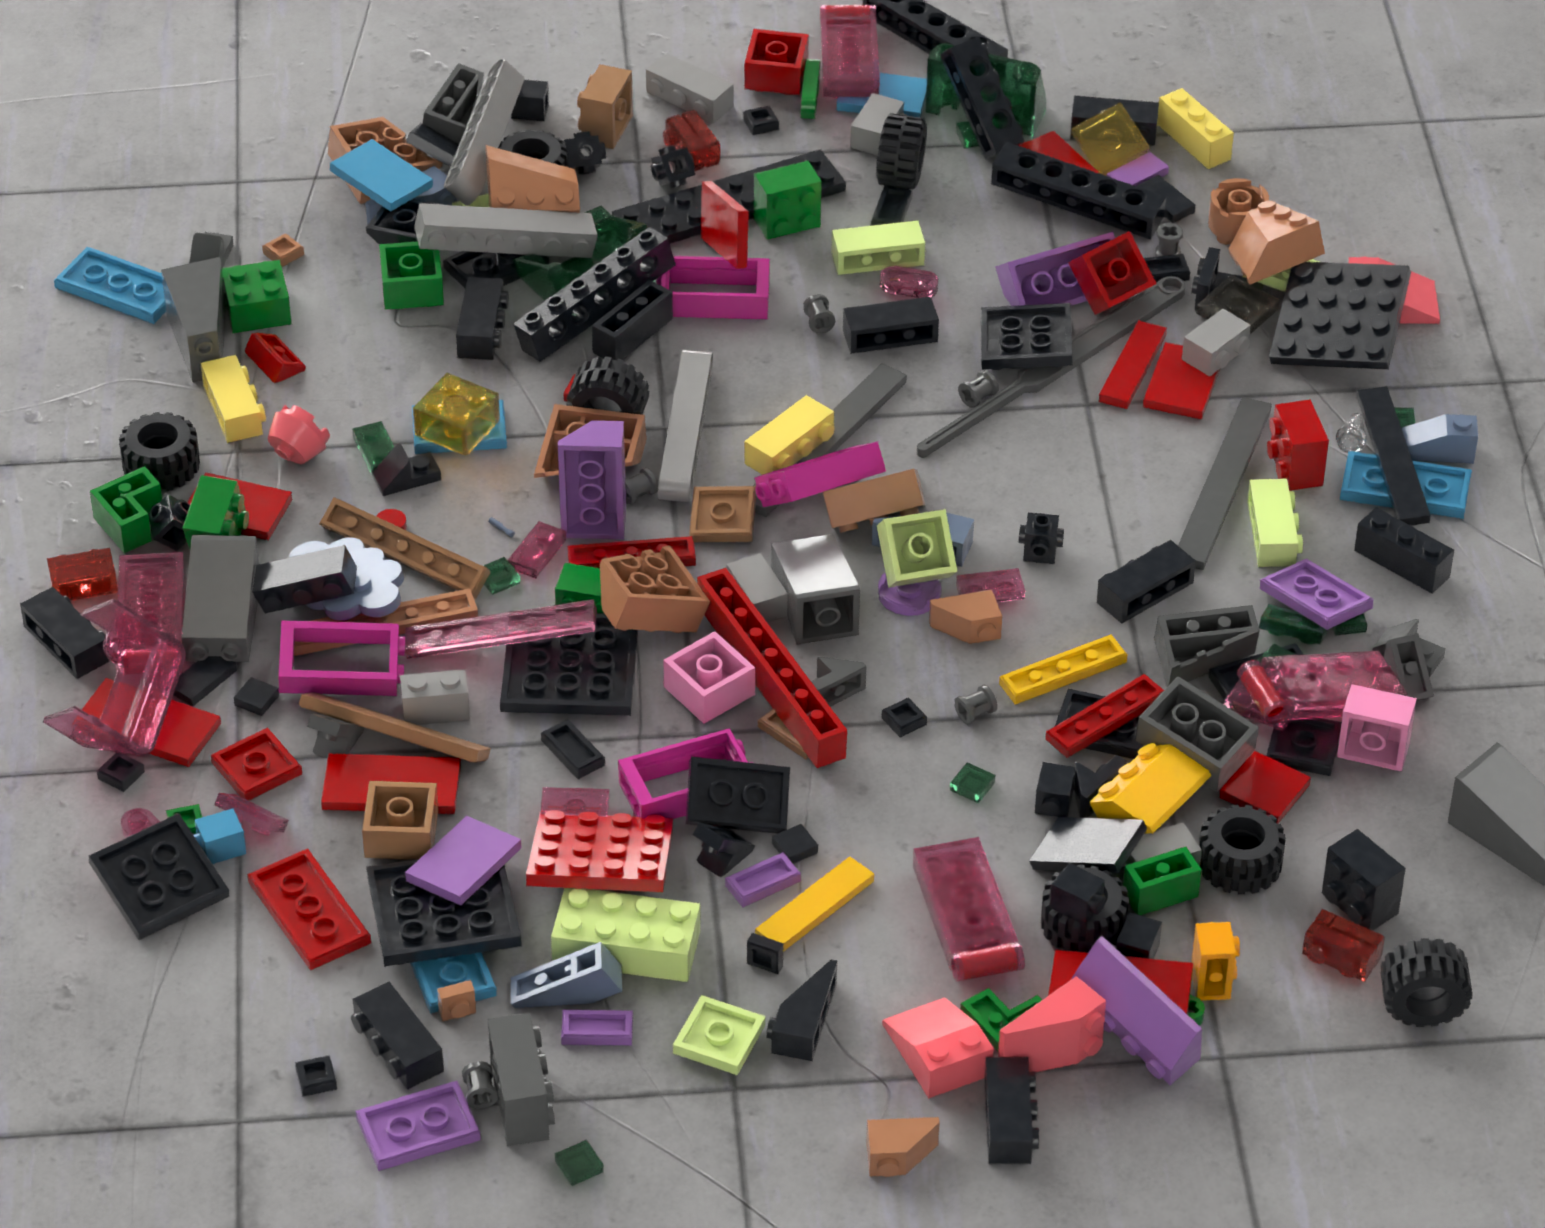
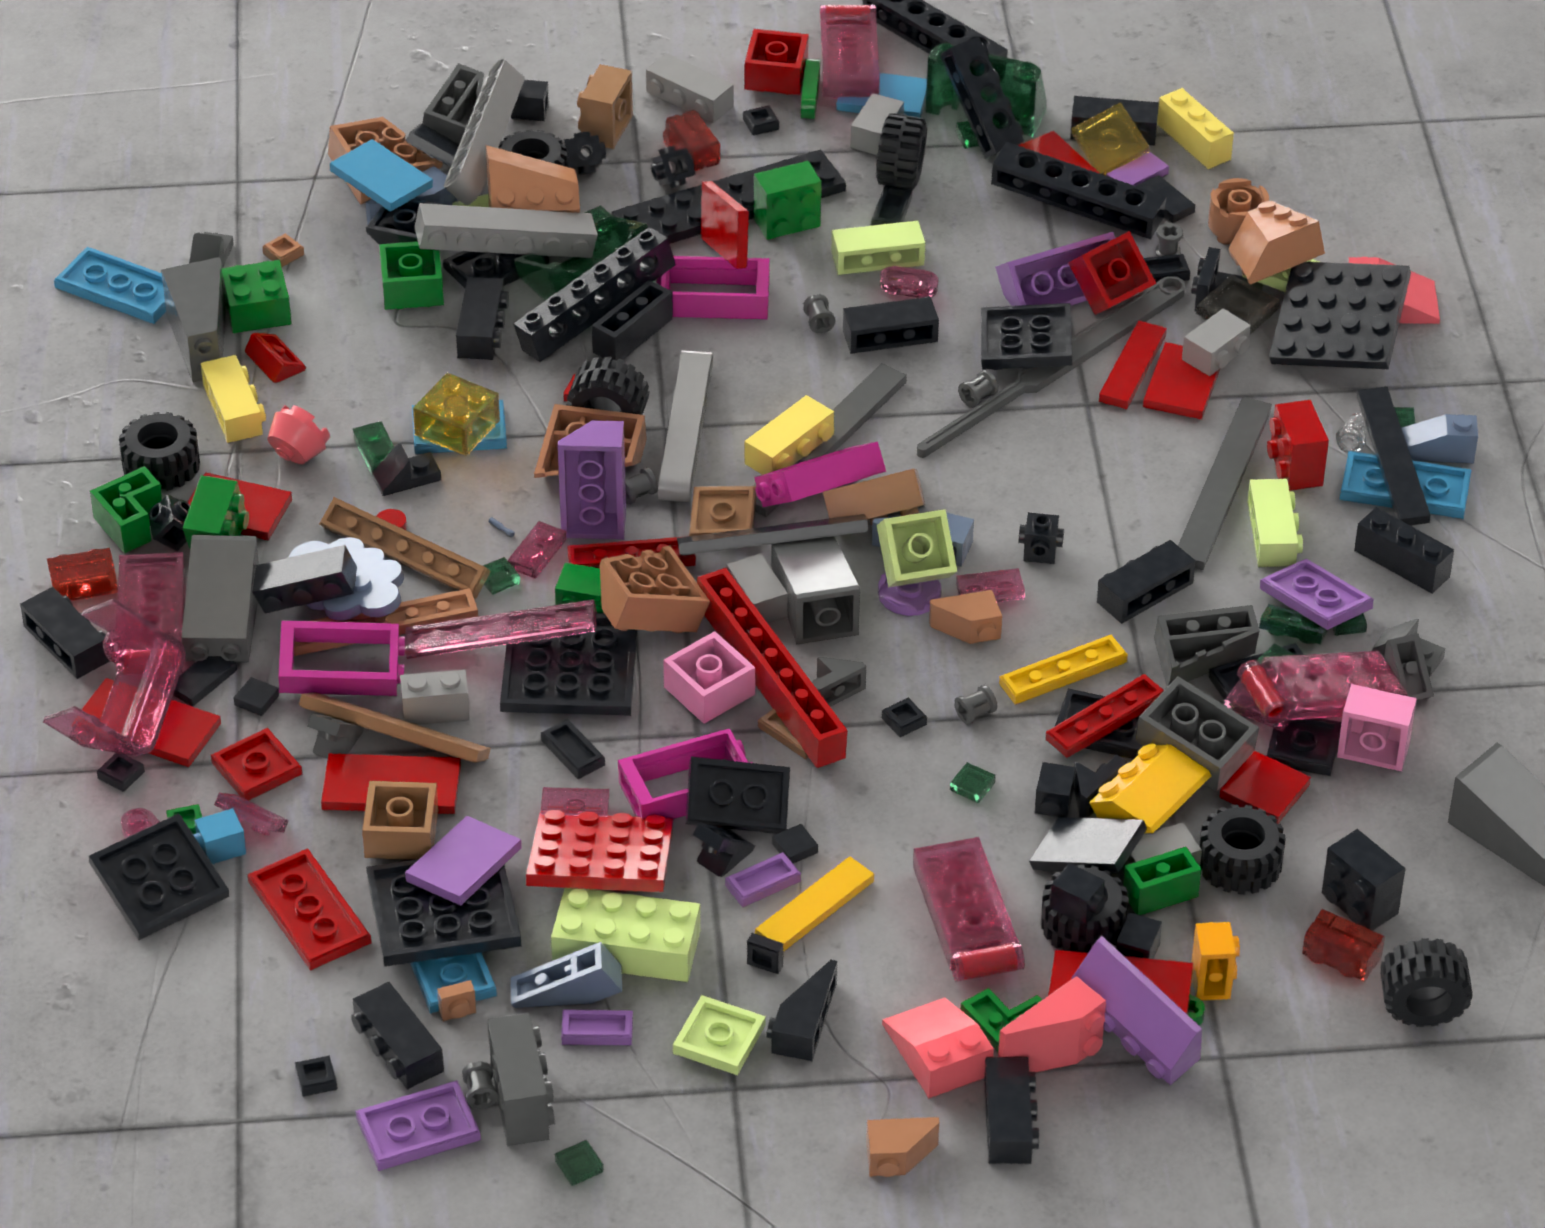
(772, 534): none -> black tile

